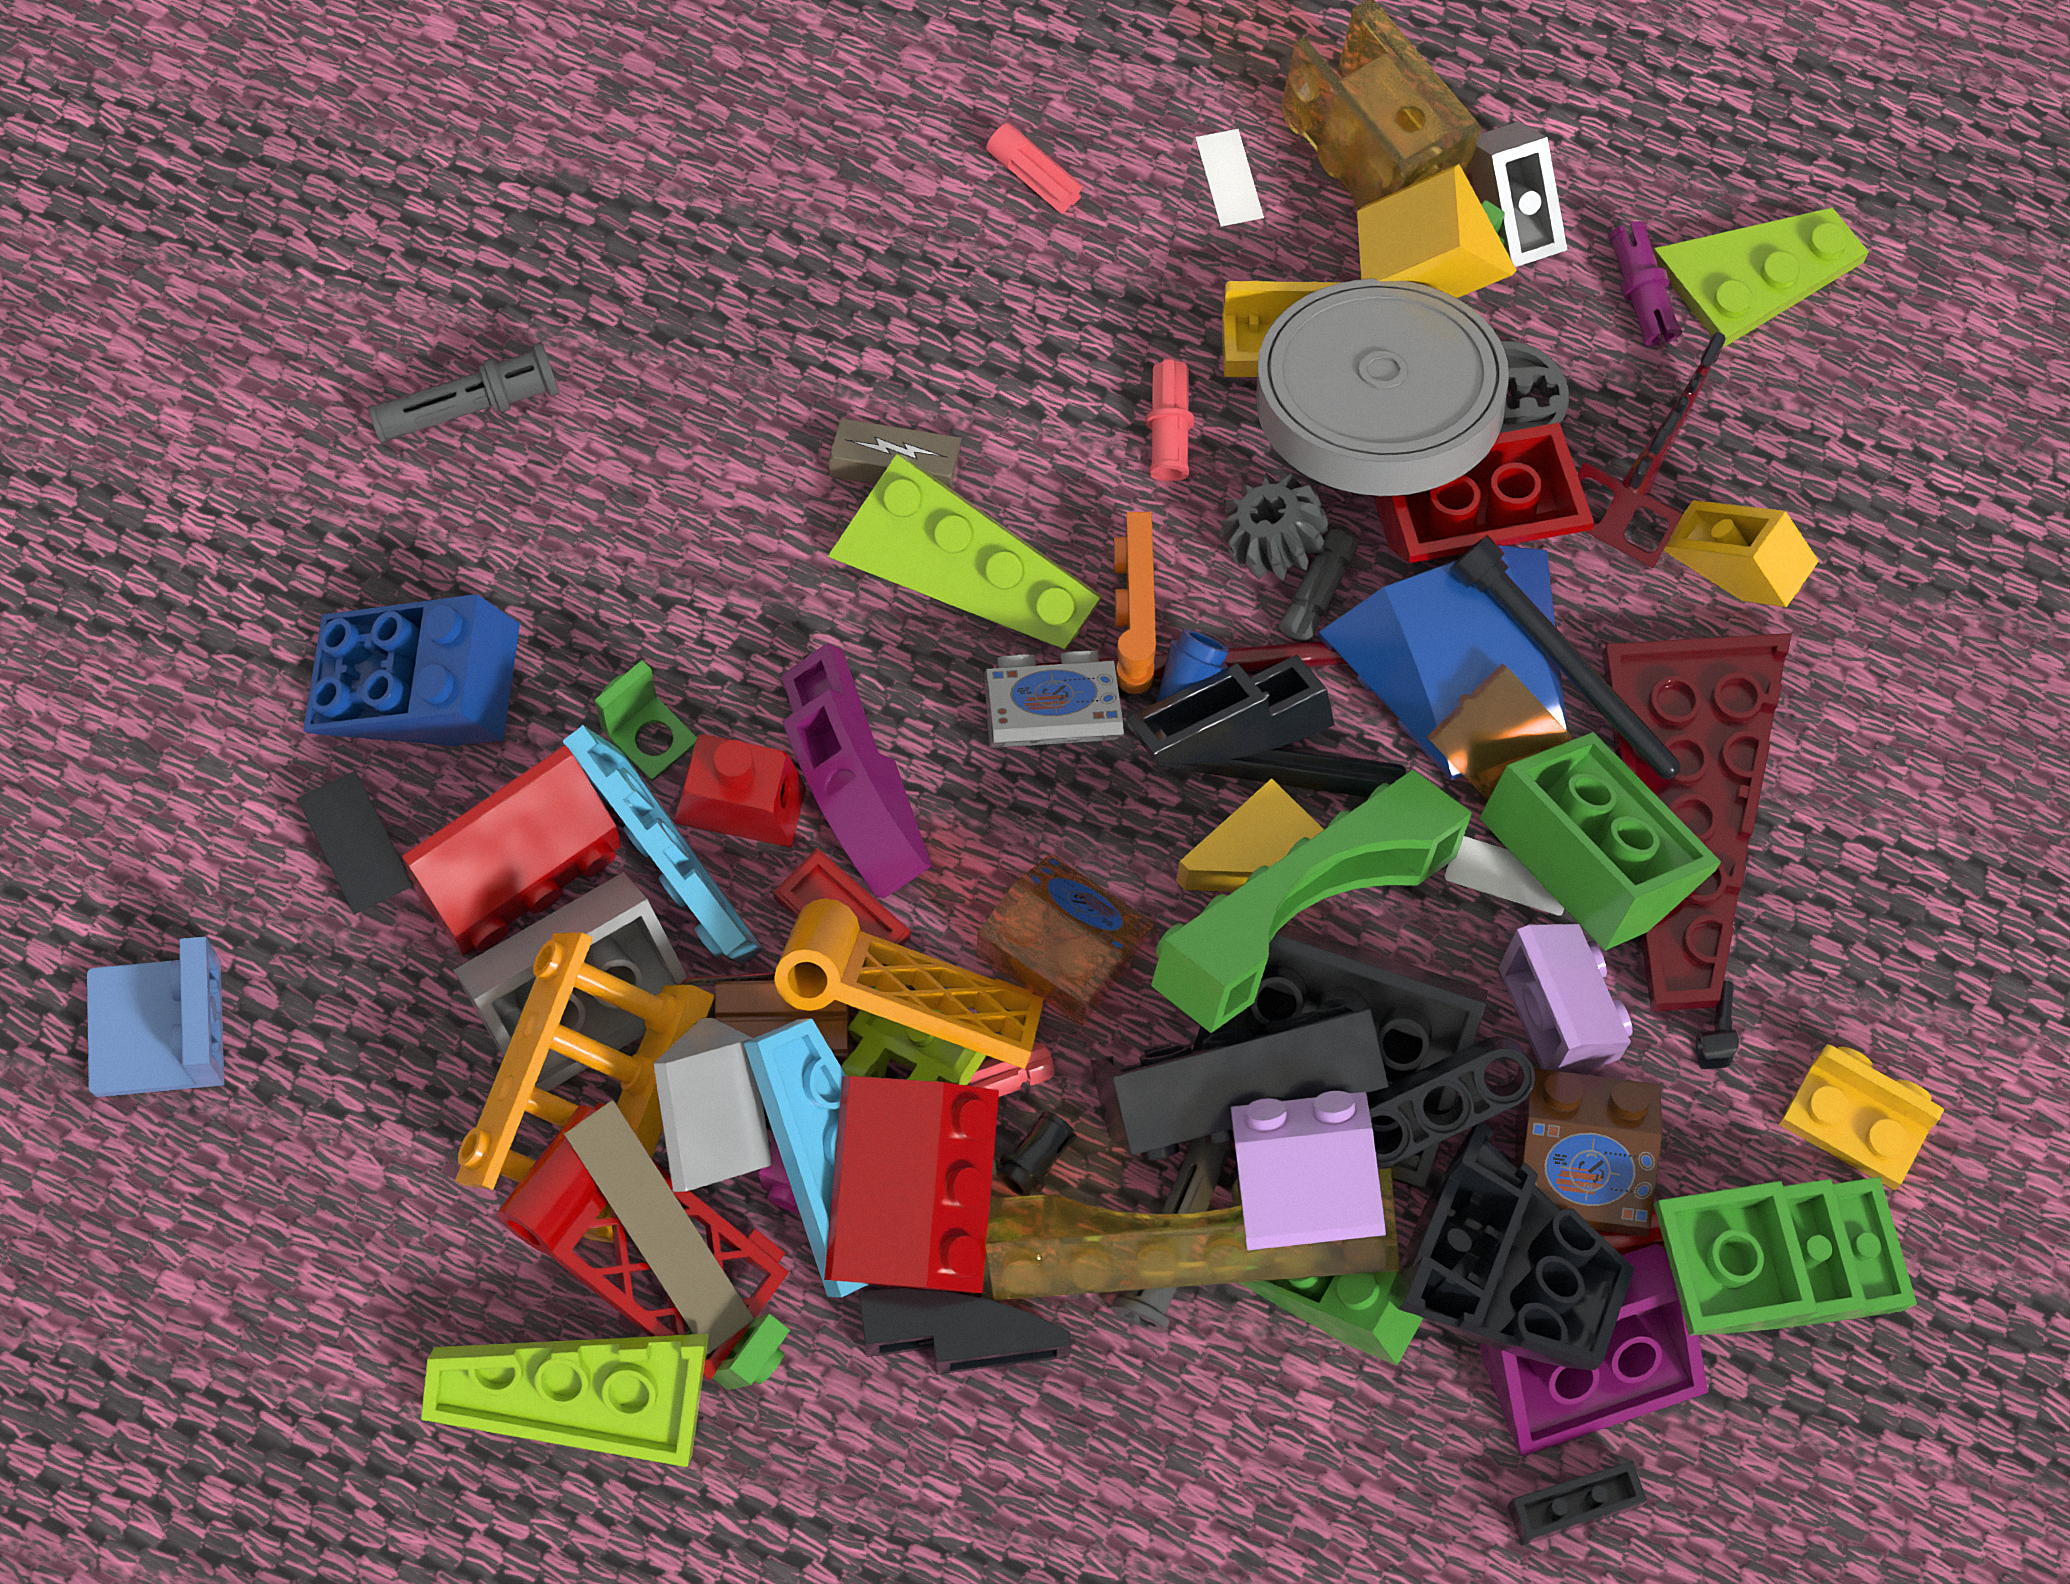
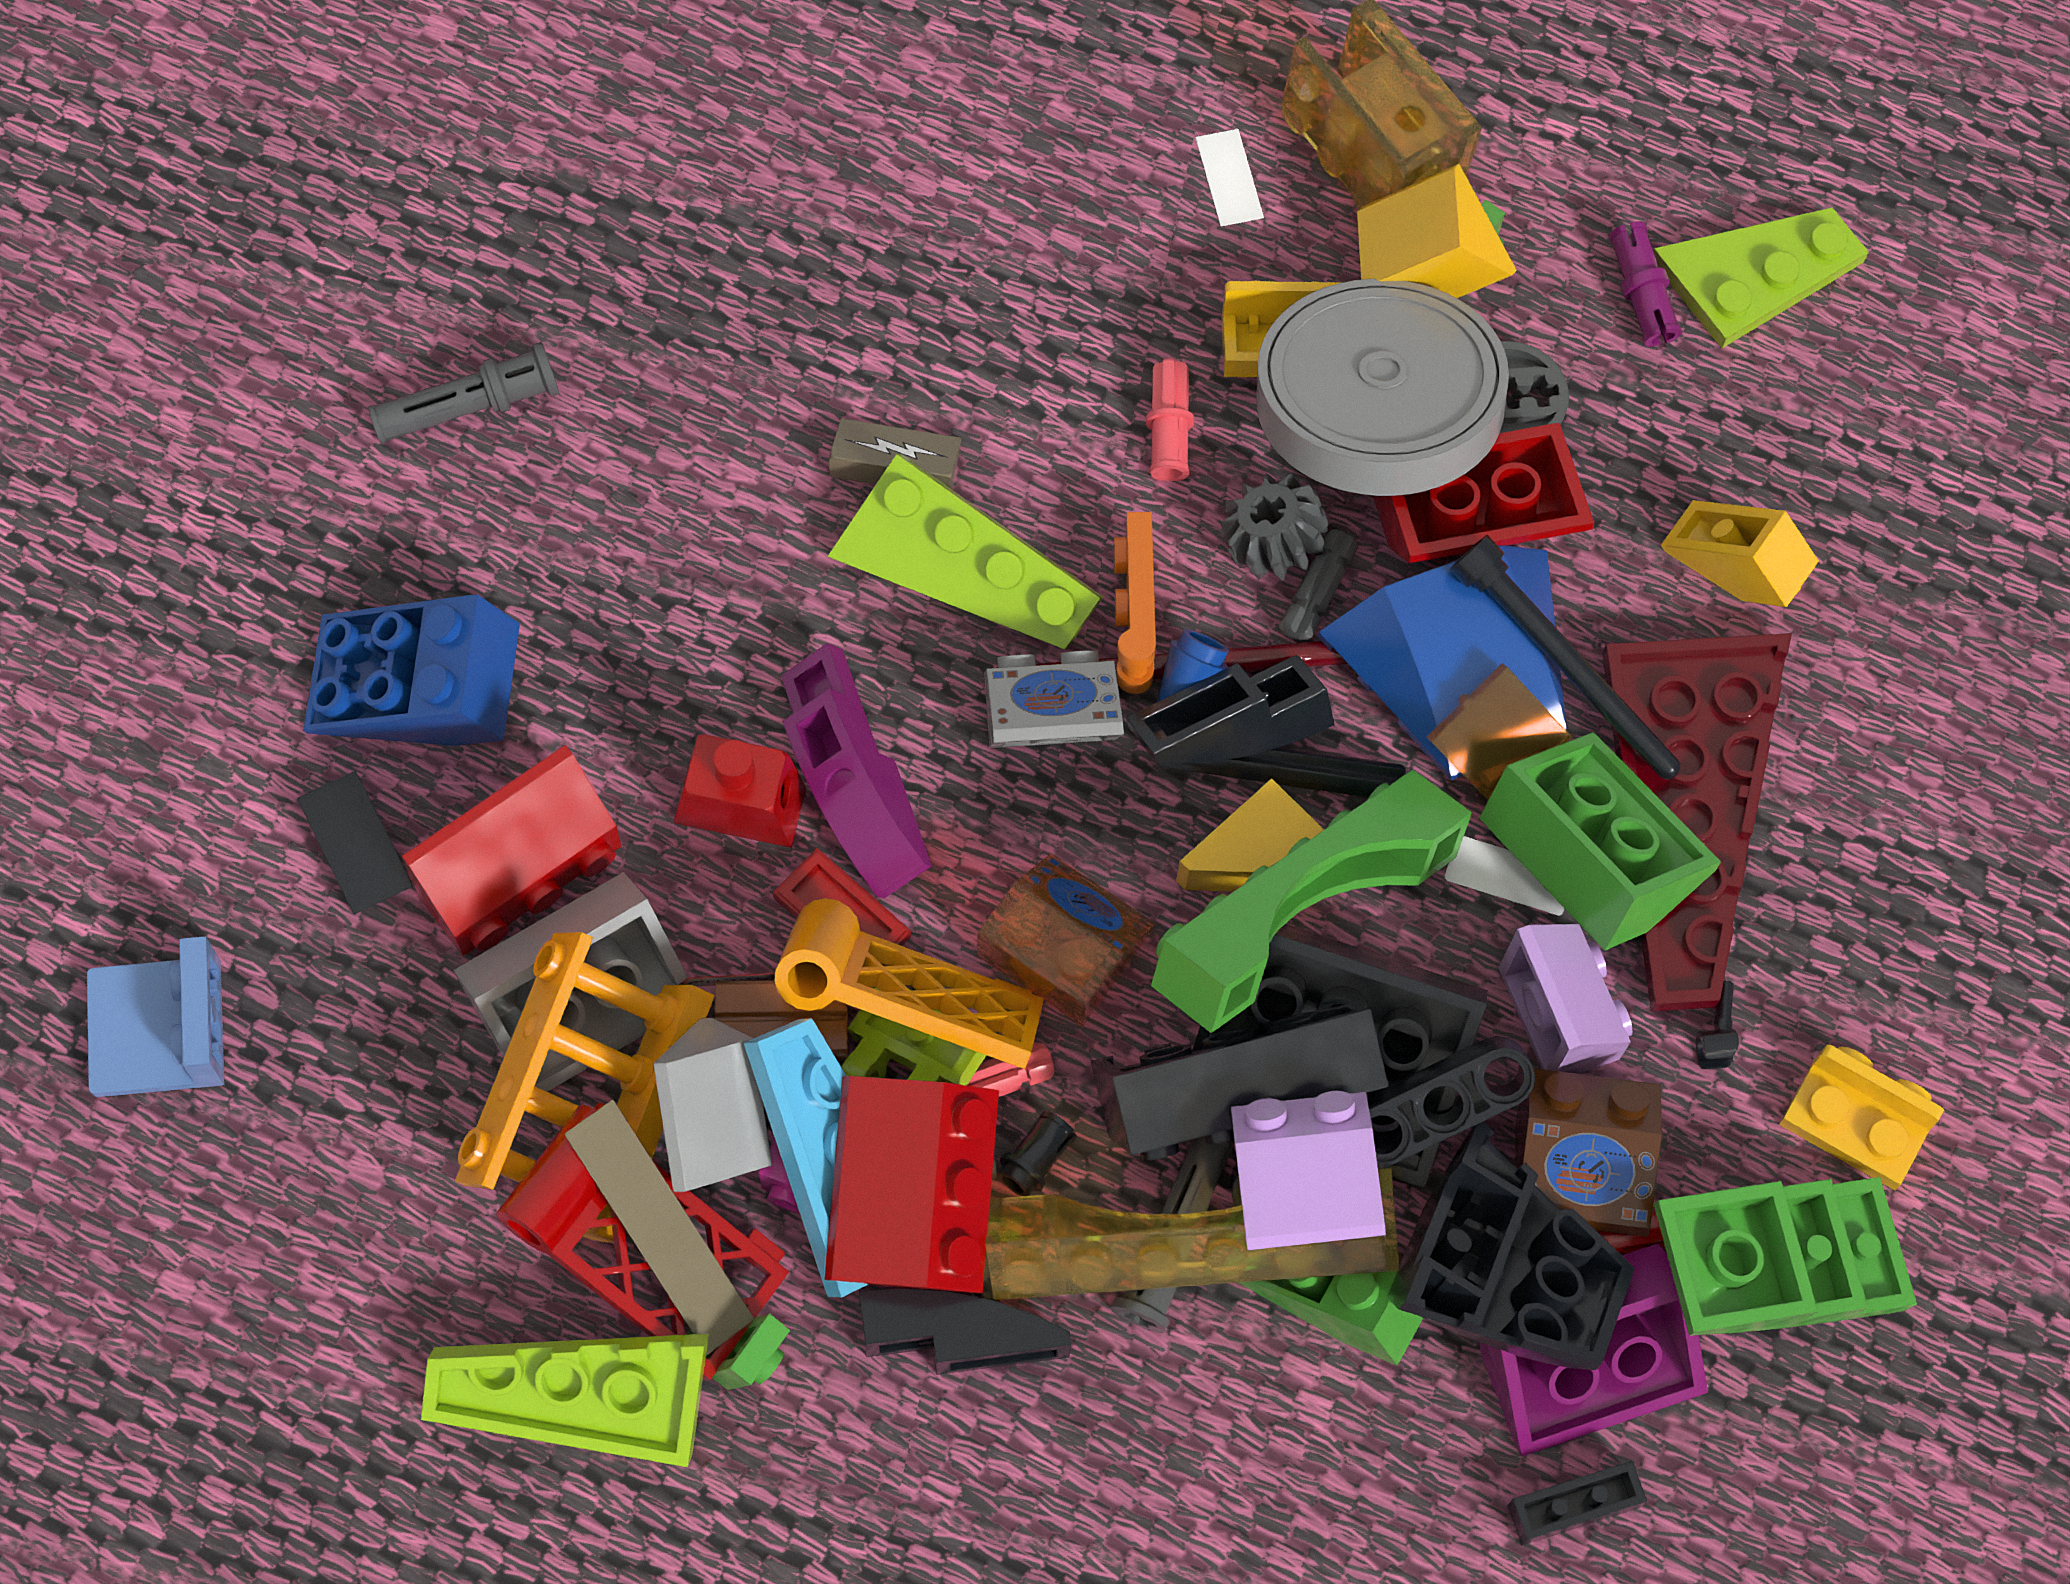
(631, 704): bright green bracket -> none
(658, 837): medium azure wing -> none
(1034, 167): coral piece -> none
(1517, 176): light grey slope -> none
(1638, 481): dark red piece -> none

